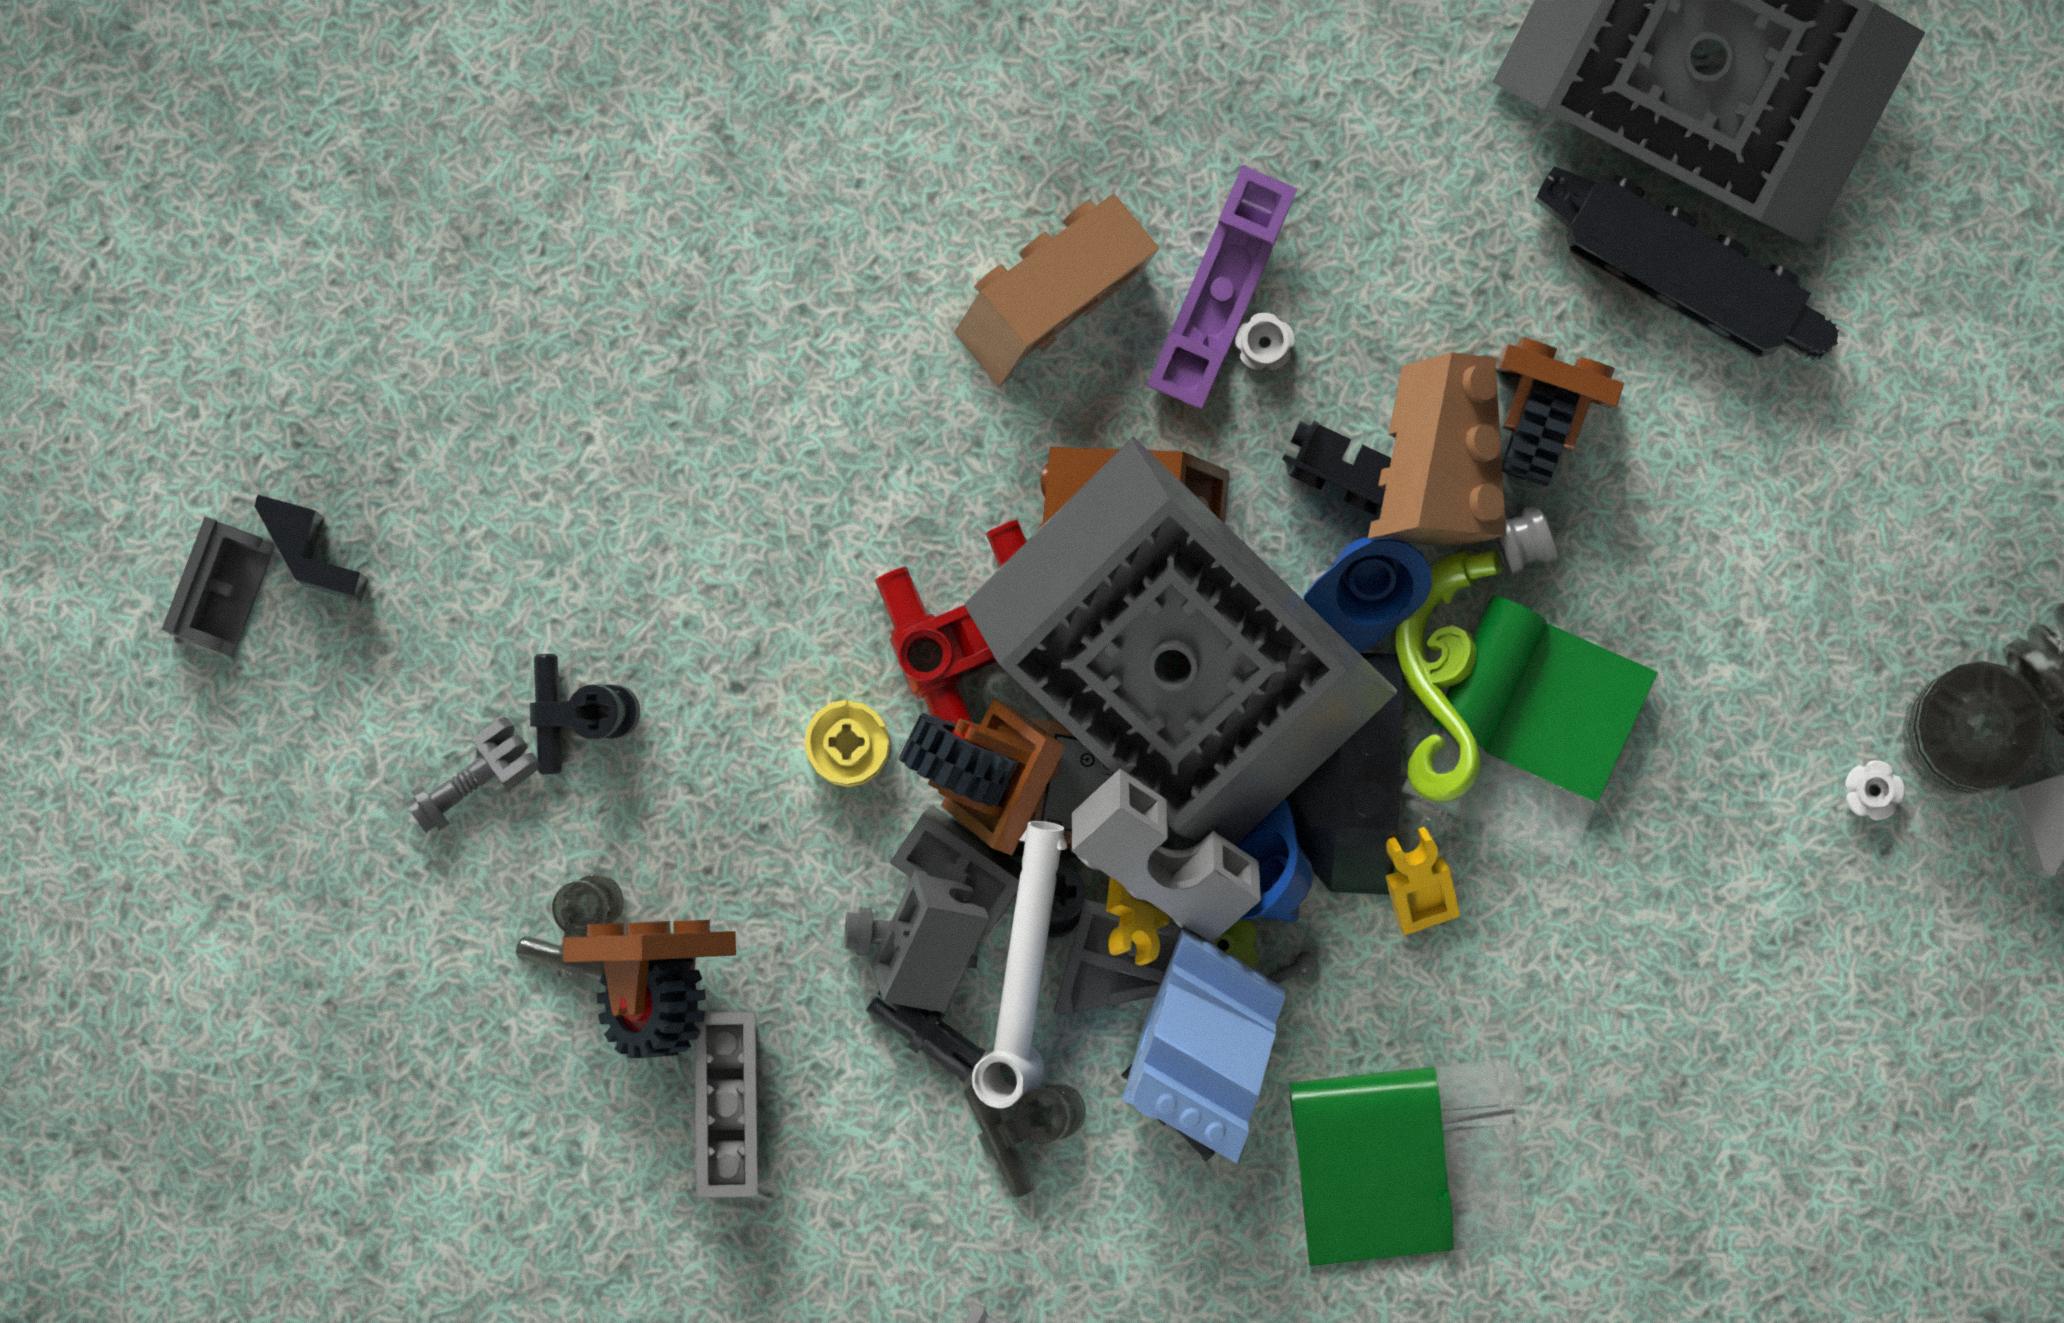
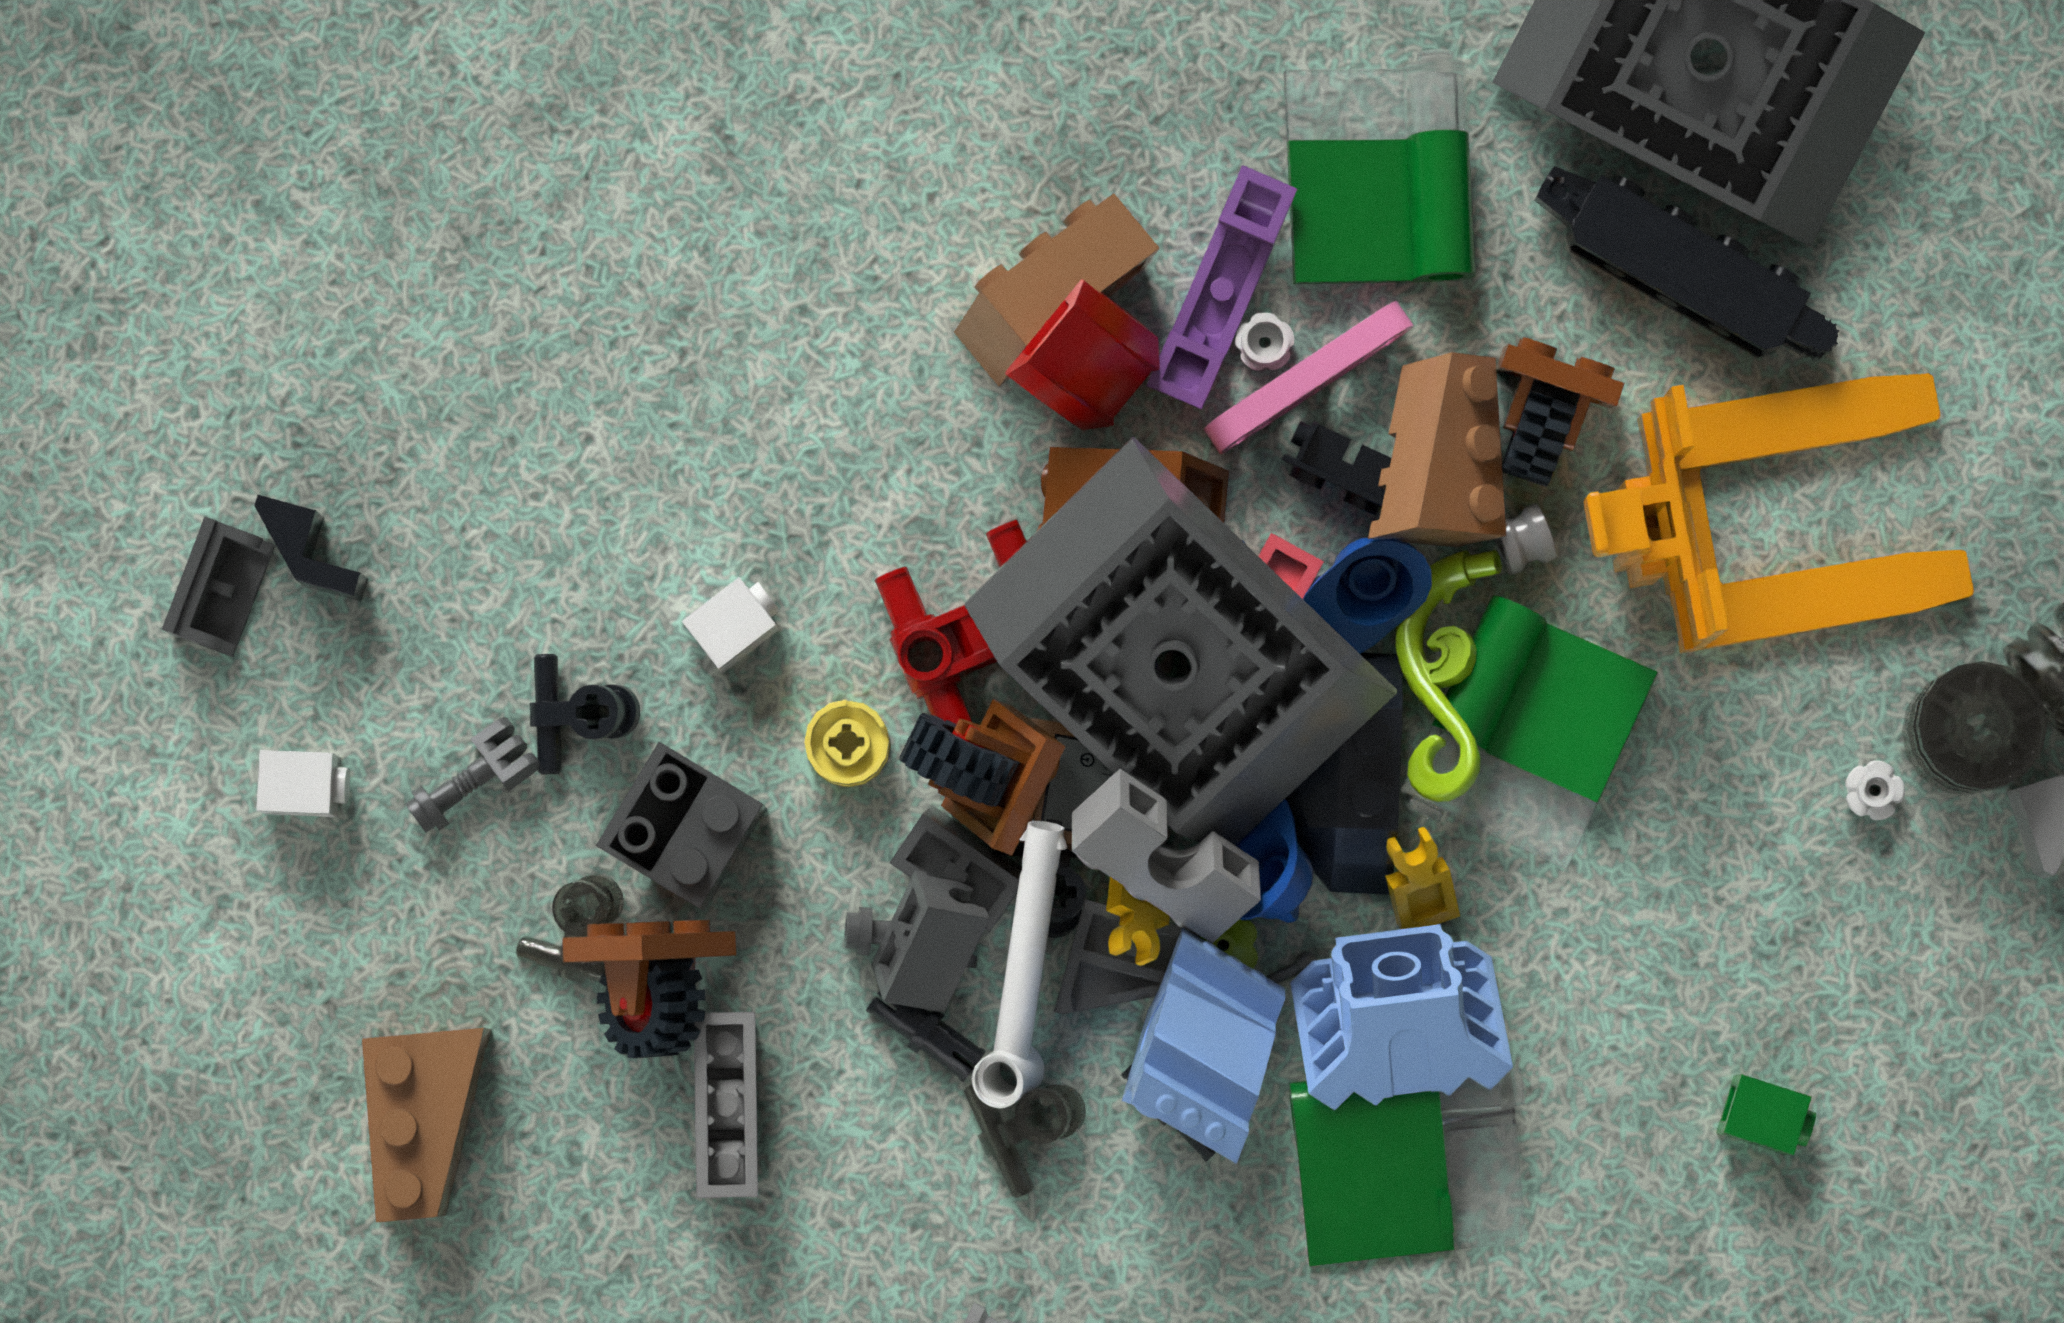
(301, 783): none -> white brick
(418, 1116): none -> medium nougat wedge
(681, 826): none -> dark grey slope
(733, 623): none -> white brick
(1087, 359): none -> red slope
(1291, 563): none -> coral plate
(1308, 377): none -> bright pink beam
(1380, 173): none -> green door
(1399, 1017): none -> light blue slope
(1664, 529): none -> light orange piece
(1766, 1115): none -> green brick

